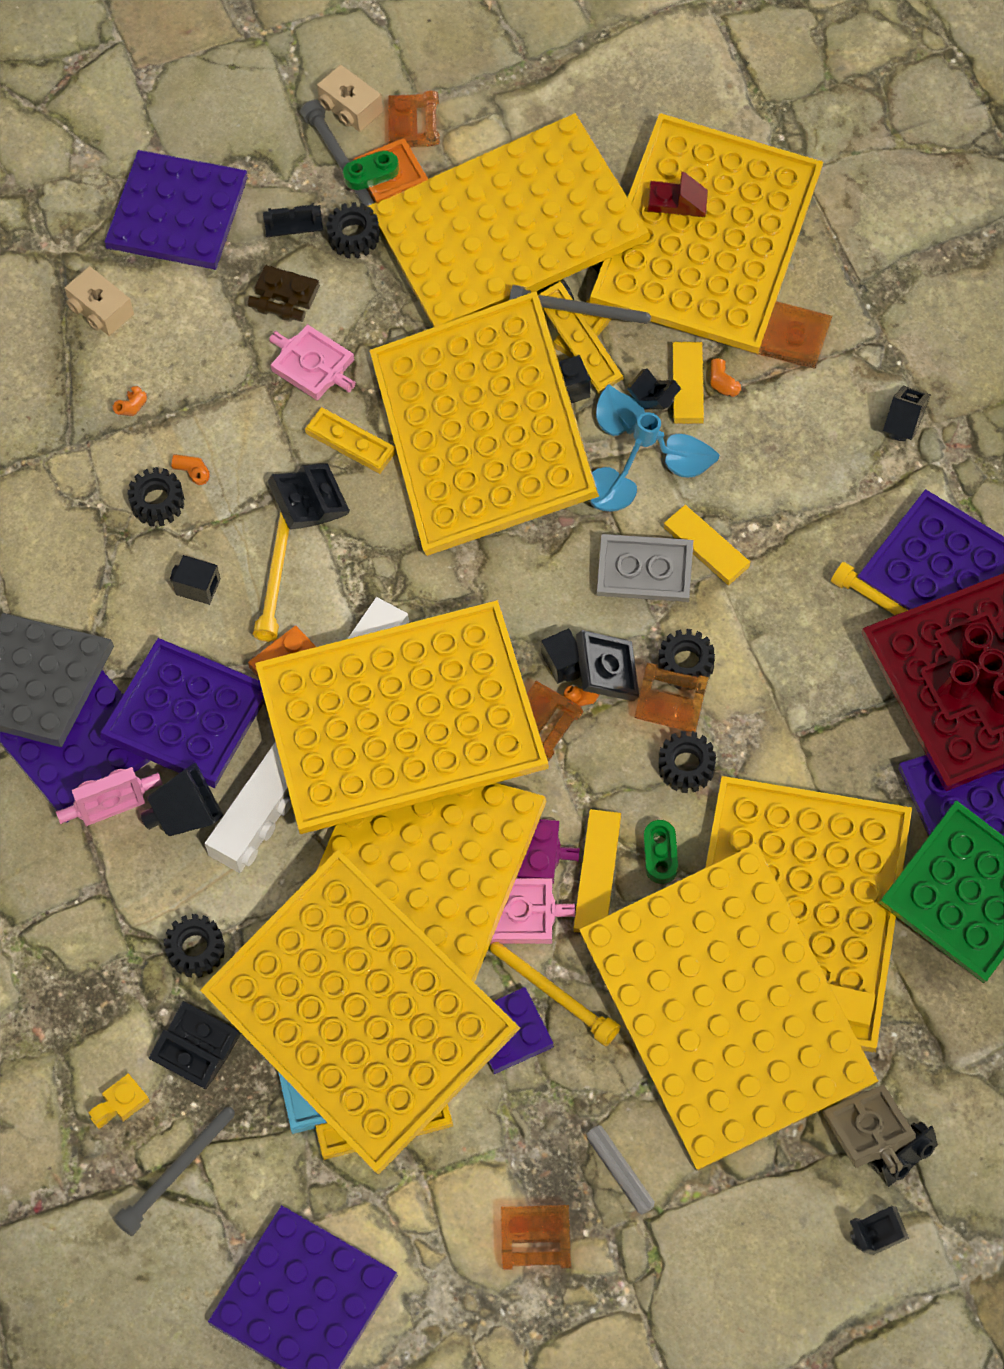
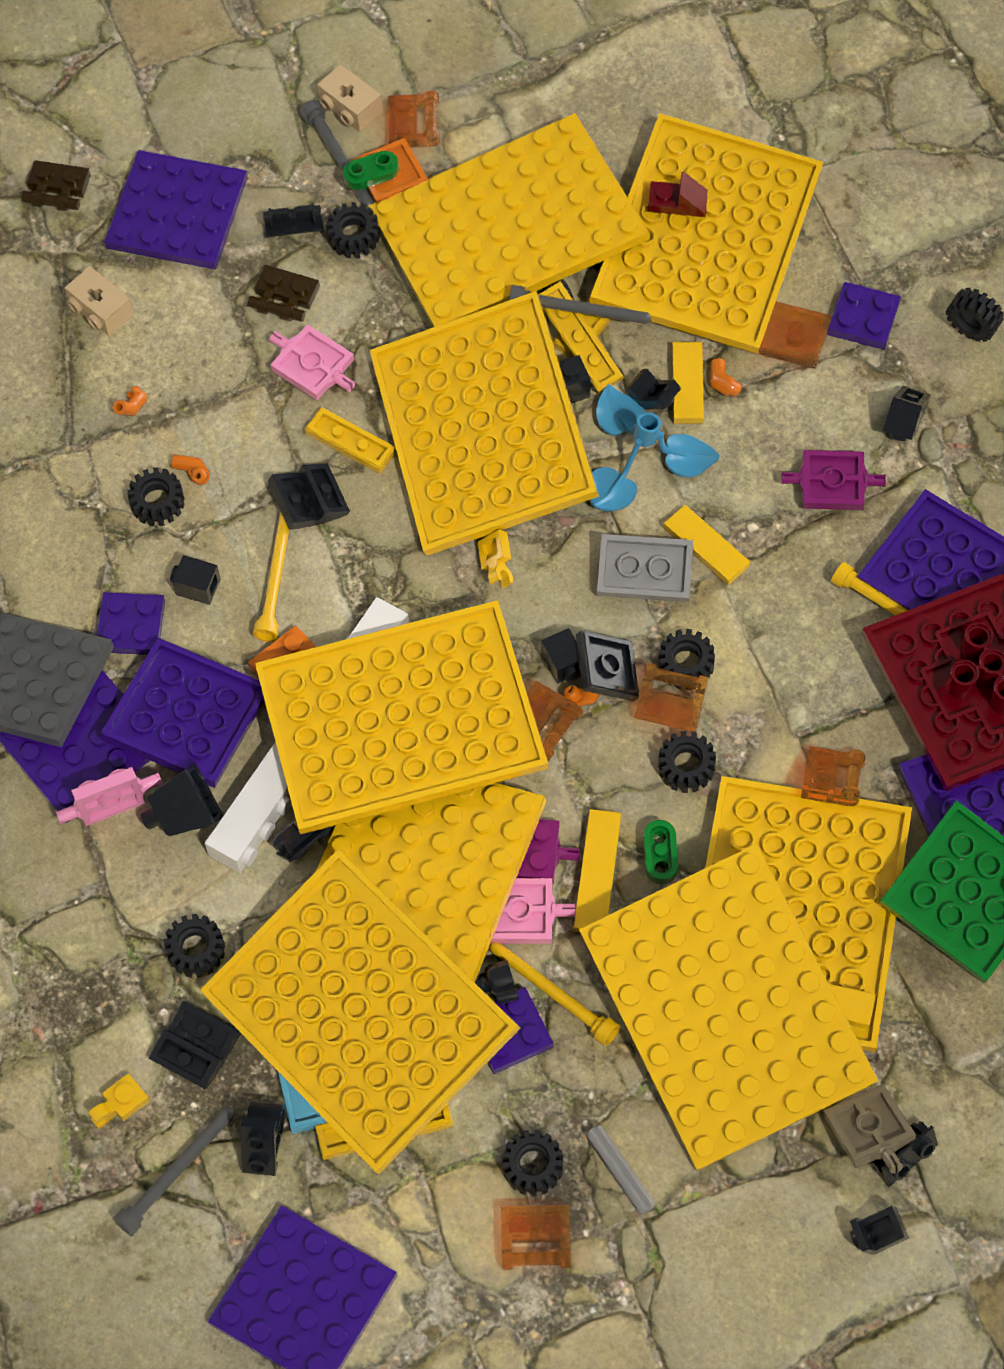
(56, 179): none -> dark brown plate
(131, 621): none -> dark purple plate
(261, 1137): none -> black pin
(292, 844): none -> black hinge
(493, 554): none -> yellow plate
(498, 982): none -> black piece
(527, 1143): none -> black tyre
(822, 776): none -> clear orange plate
(833, 480): none -> magenta plate
(864, 315): none -> dark purple plate
(975, 314): none -> black tyre

